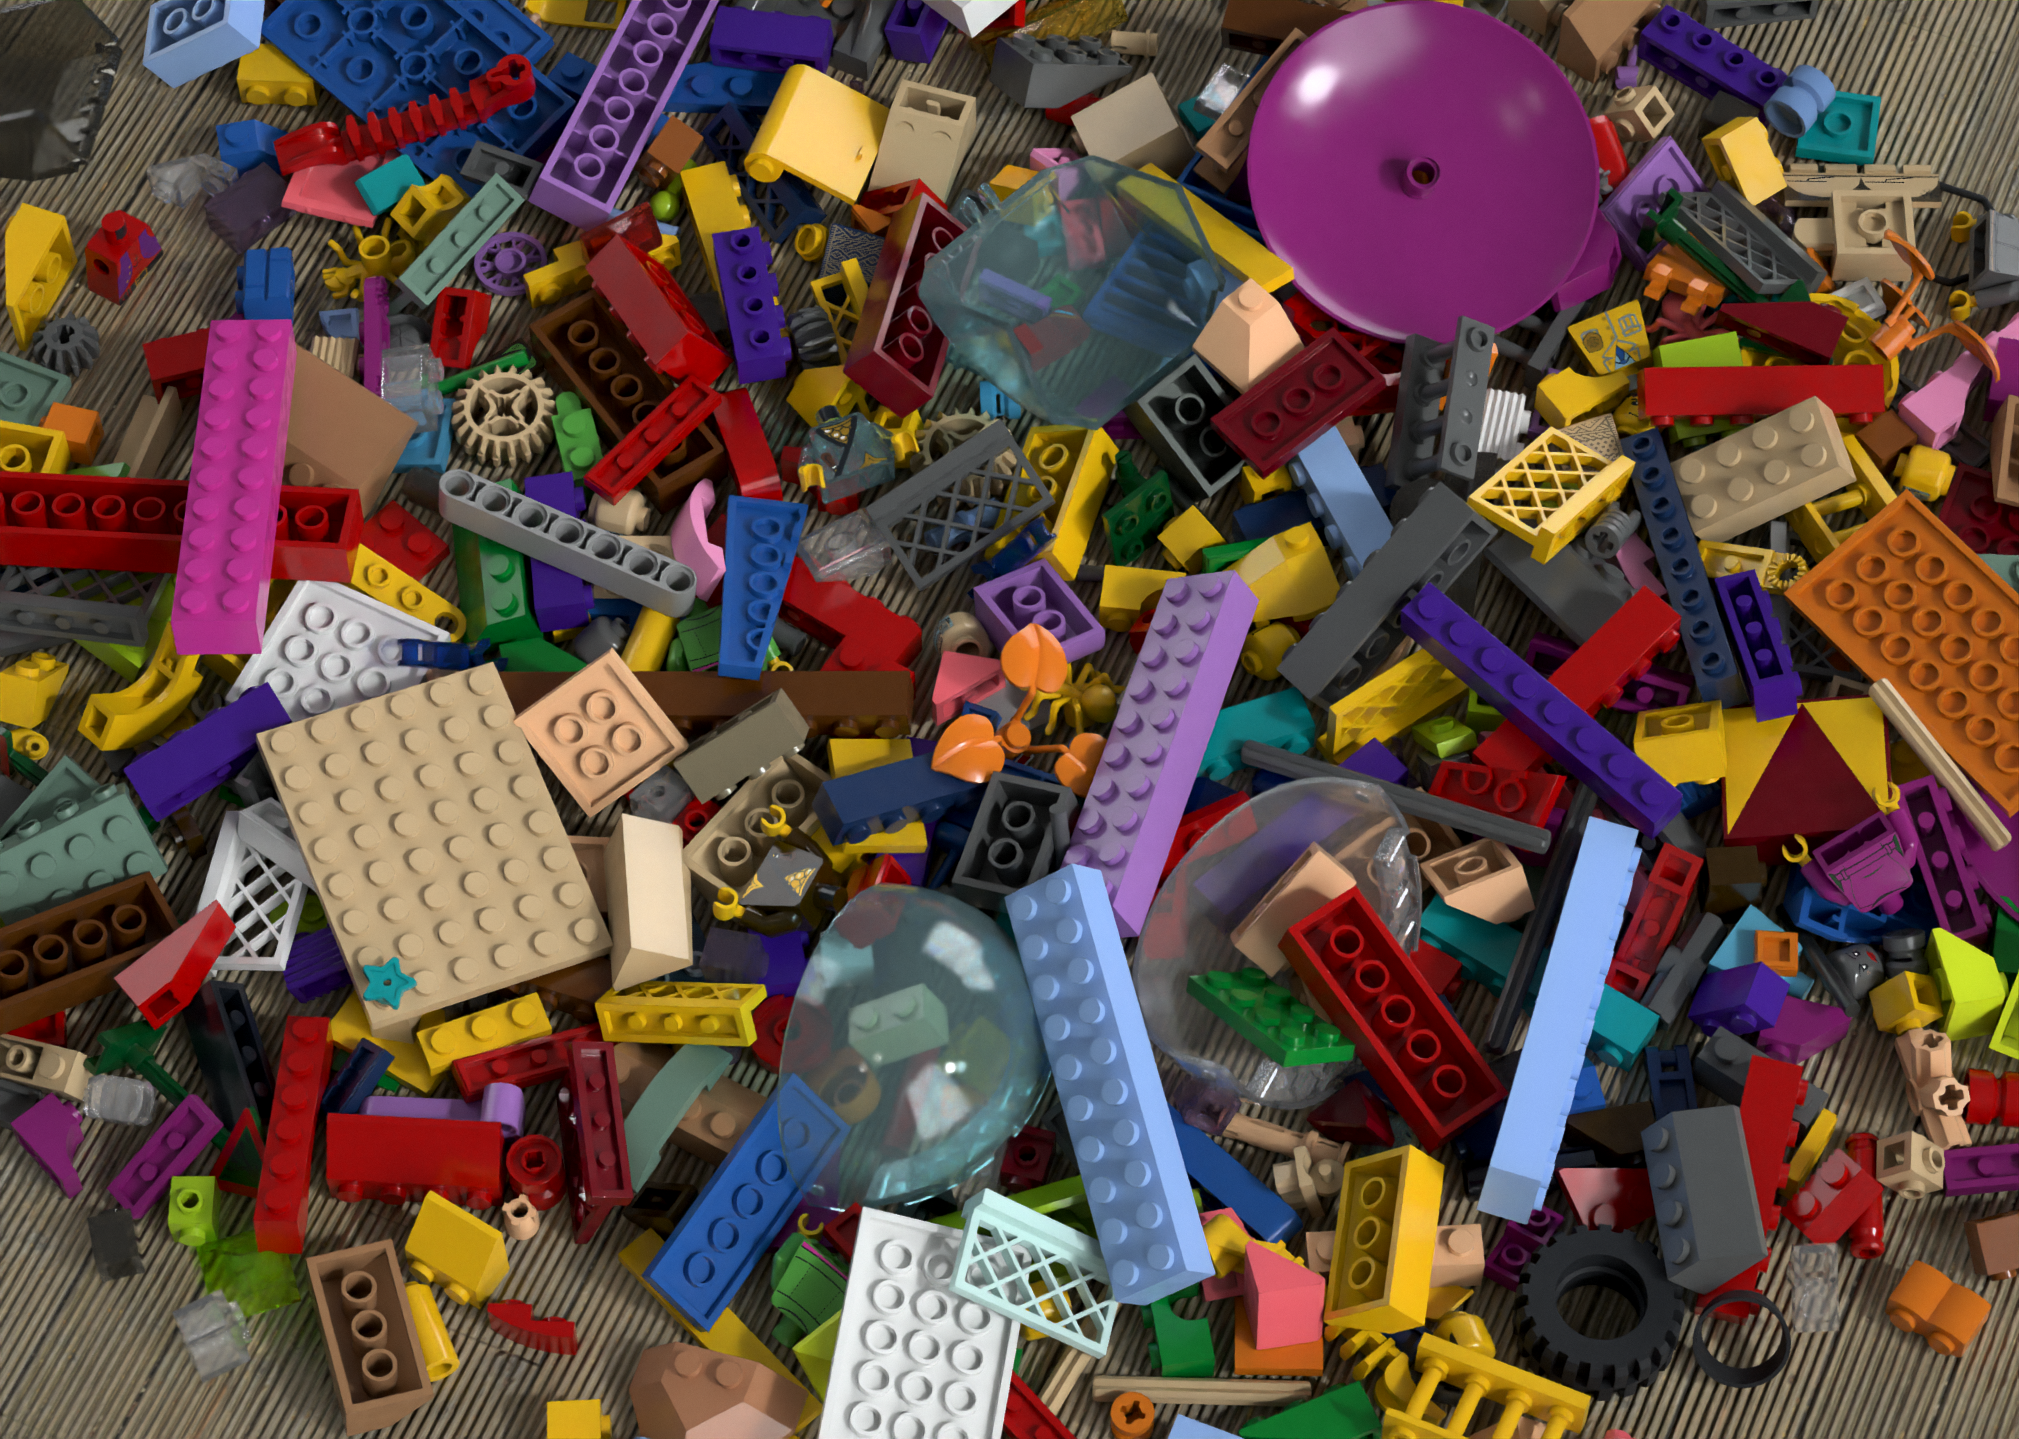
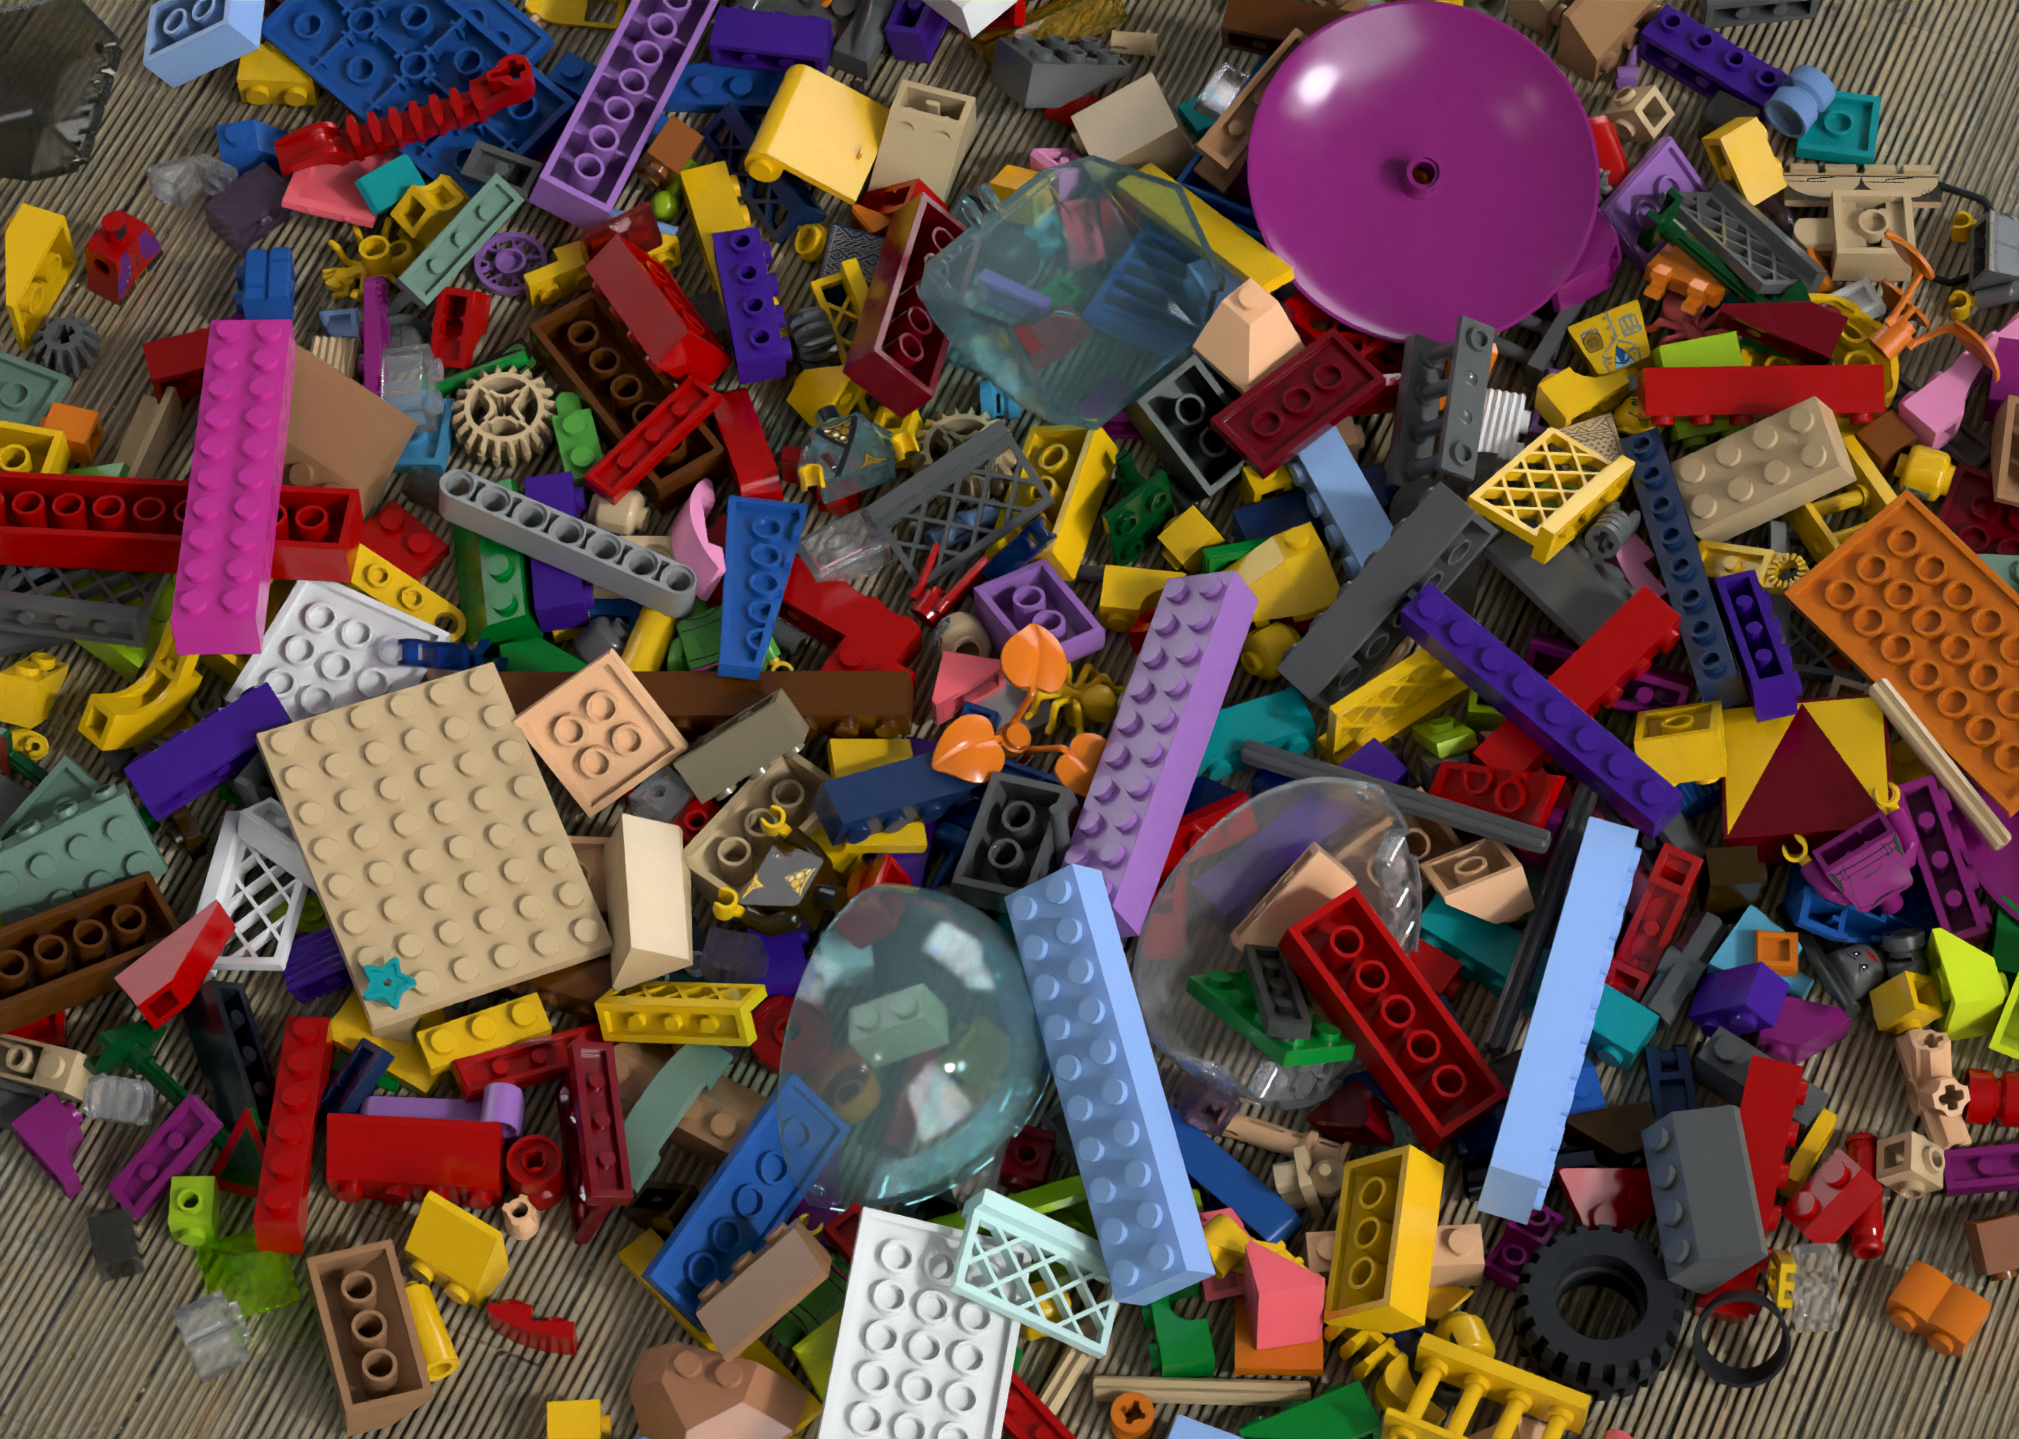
(762, 1288): none -> medium nougat slope
(934, 604): none -> red plant
(1277, 993): none -> pearl dark grey plate
(1779, 1278): none -> yellow tile

